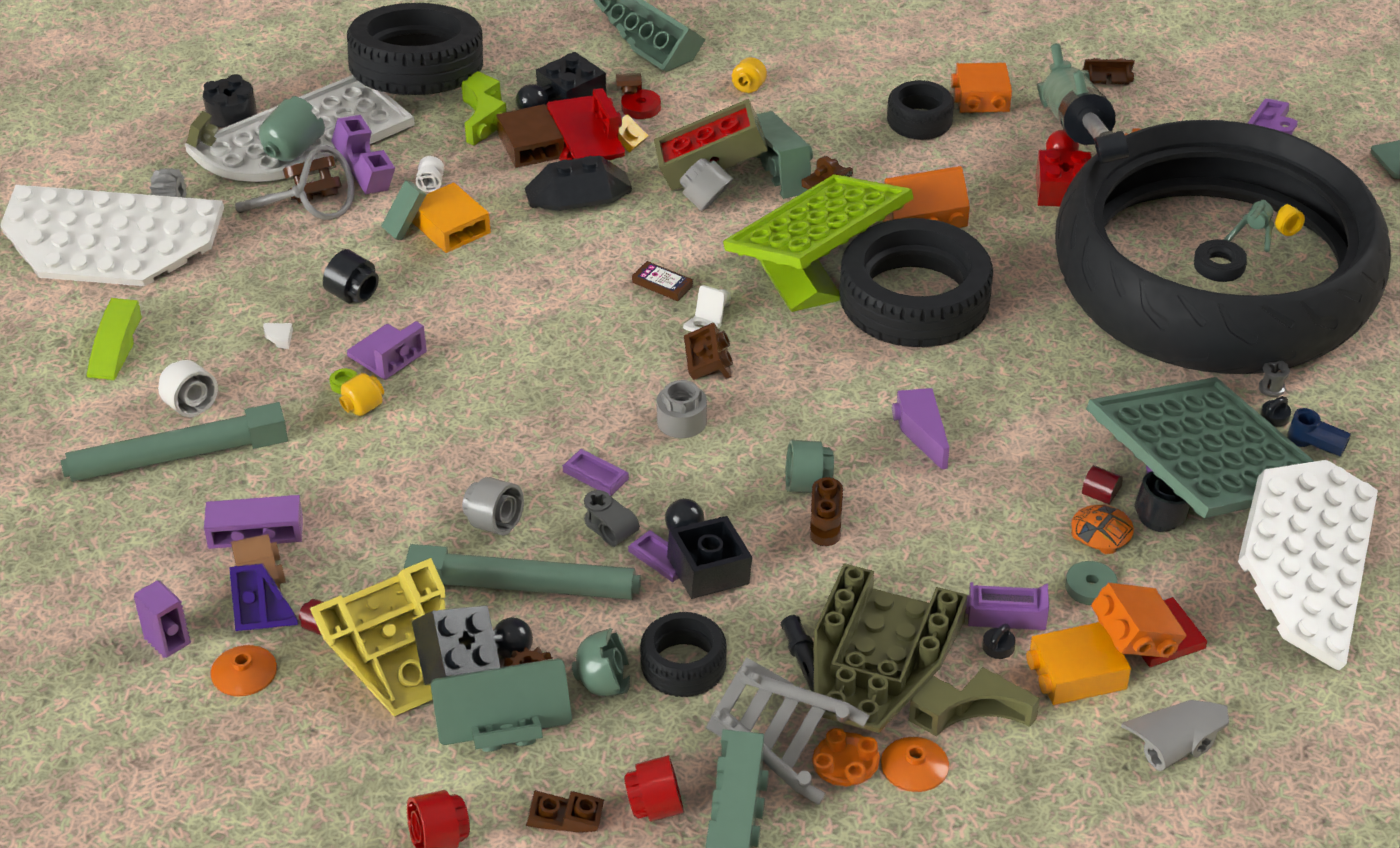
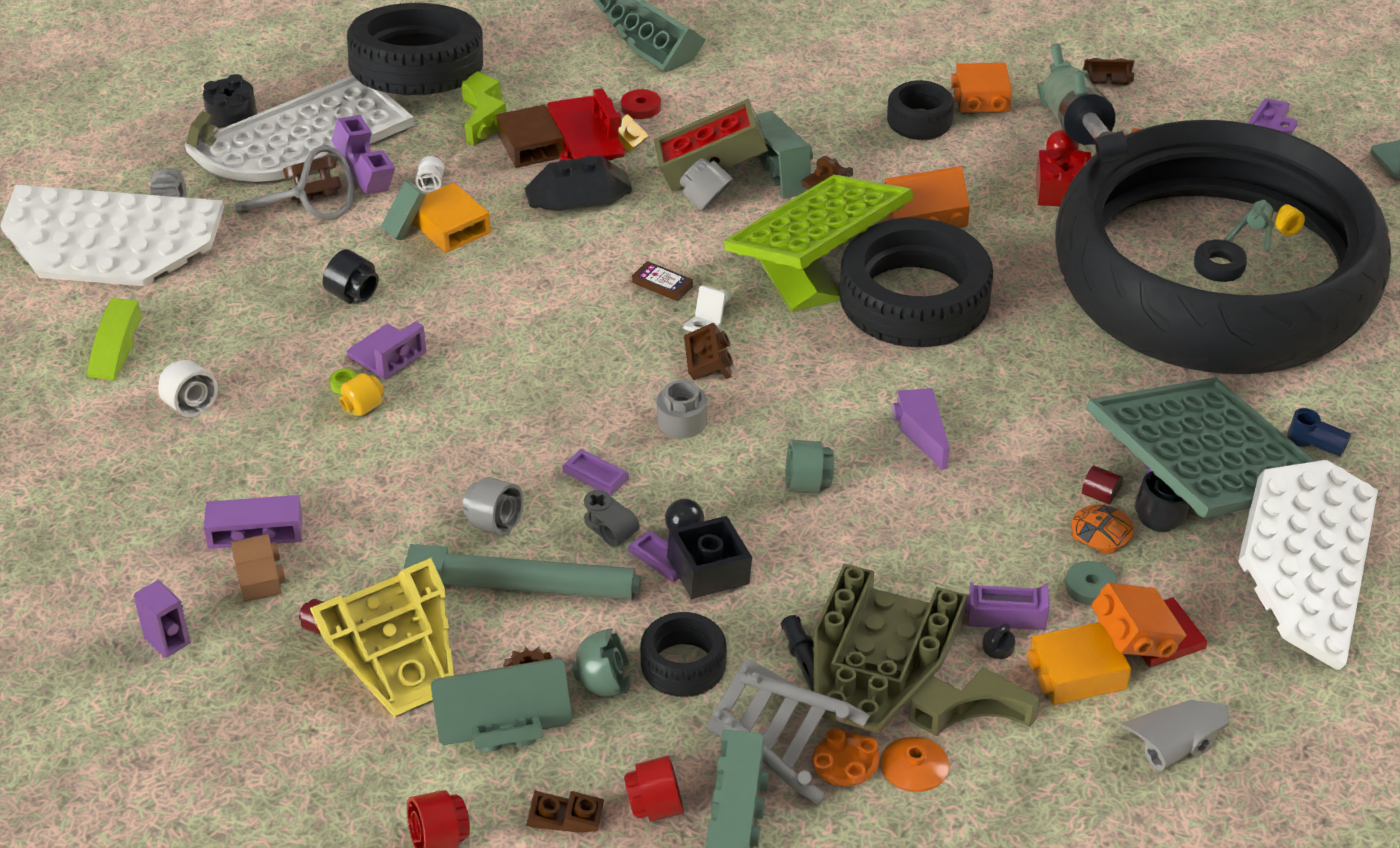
(243, 670): orange dish -> none
(258, 599): dark purple wing -> none
(259, 427): sand green brick -> none
(279, 333): white tile -> none
(290, 129): sand green cylinder -> none
(464, 641): black brick -> none
(561, 80): black brick -> none
(629, 83): reddish brown slope -> none
(751, 74): yellow head -> none
(826, 511): reddish brown brick -> none
(1274, 378): flat silver bush -> none
(1276, 411): black tile -> none

